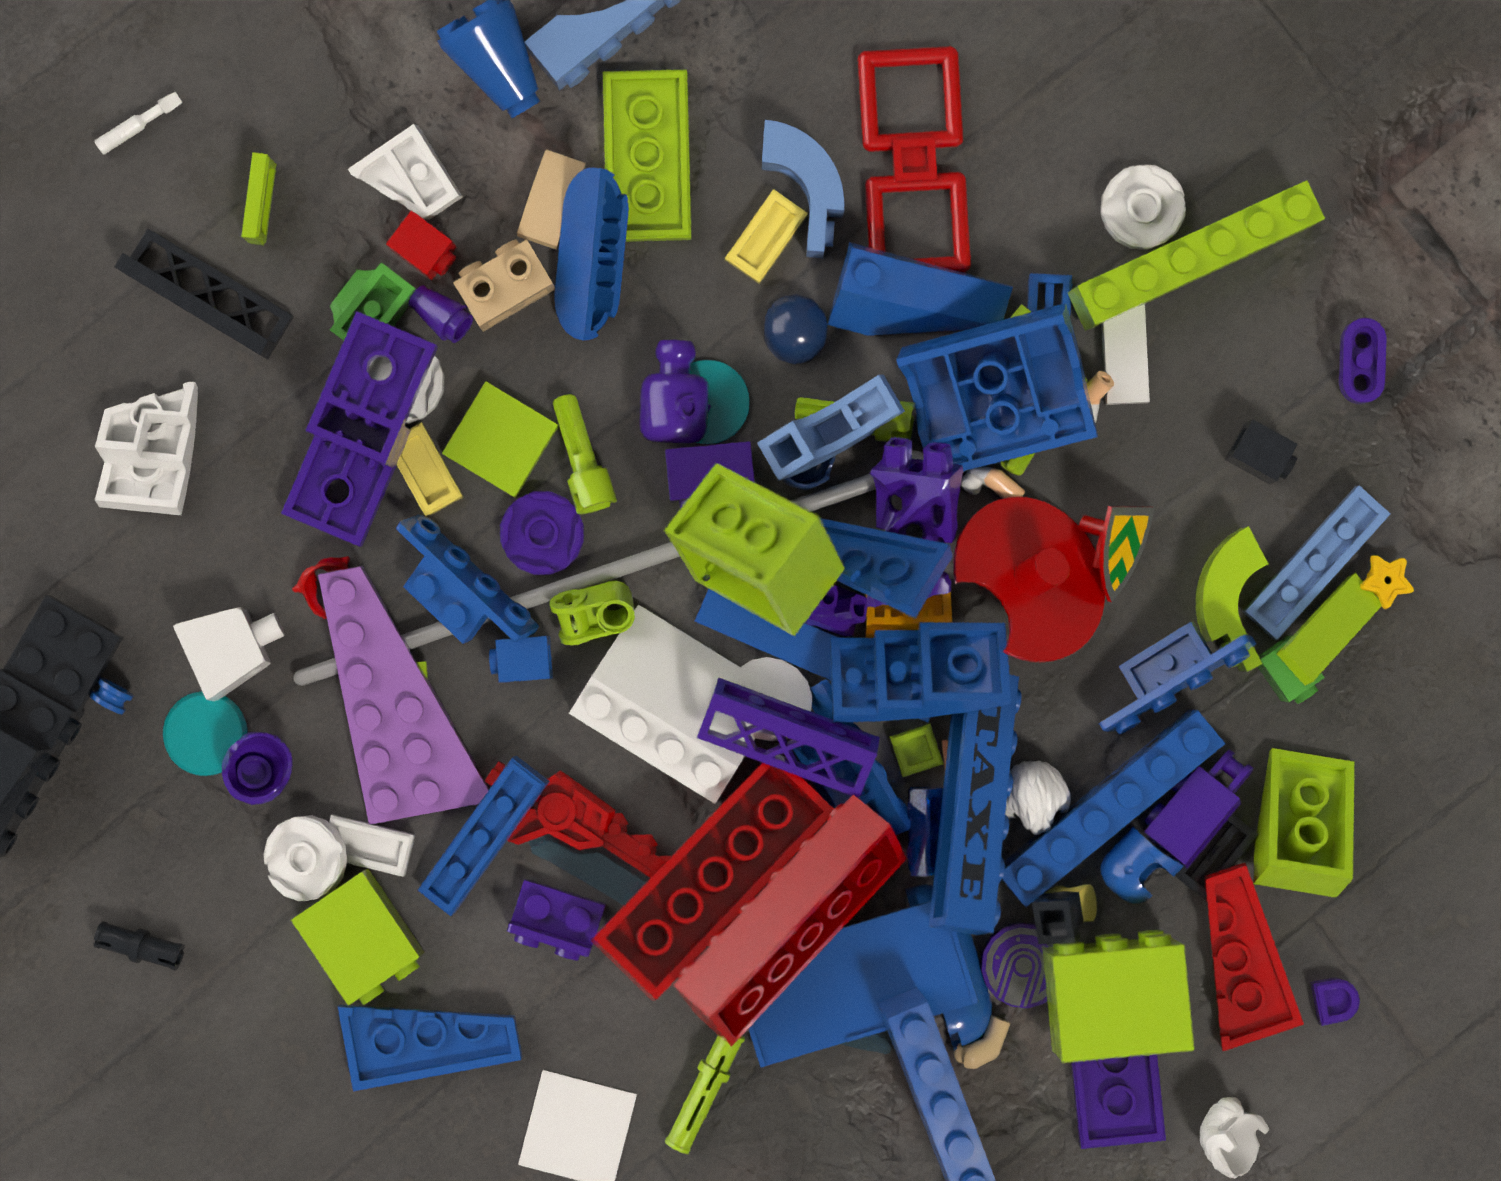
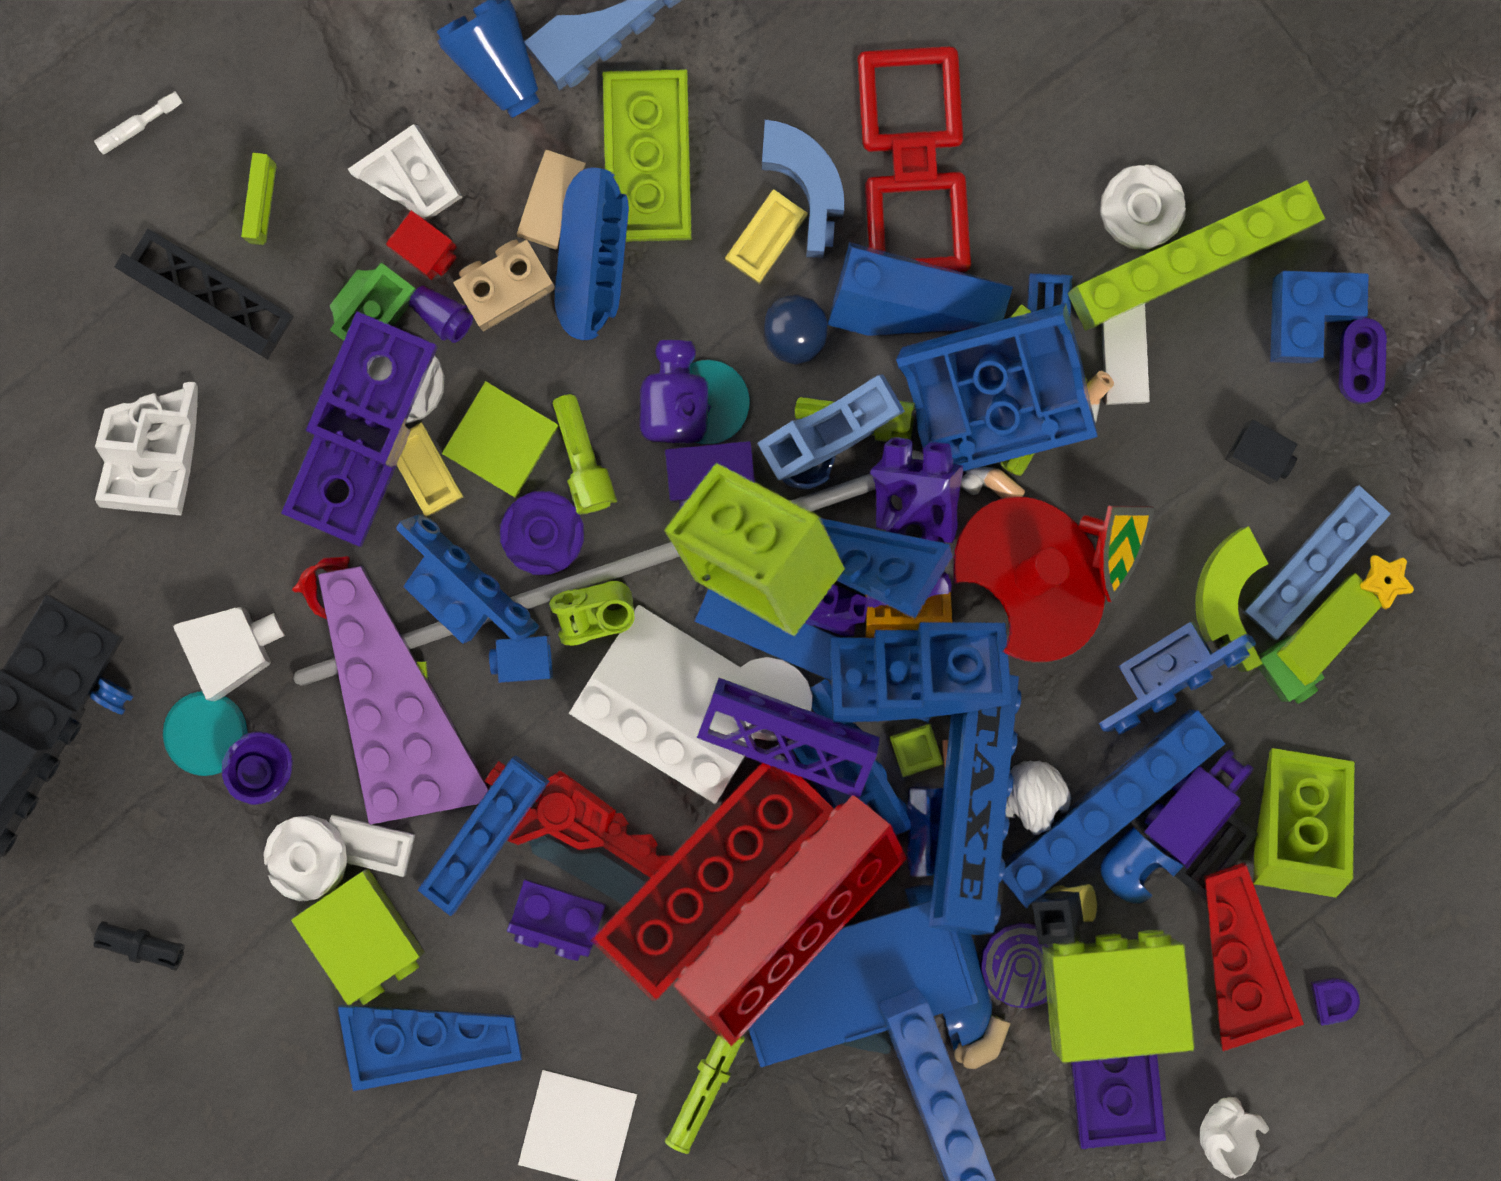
(1304, 303): none -> blue brick

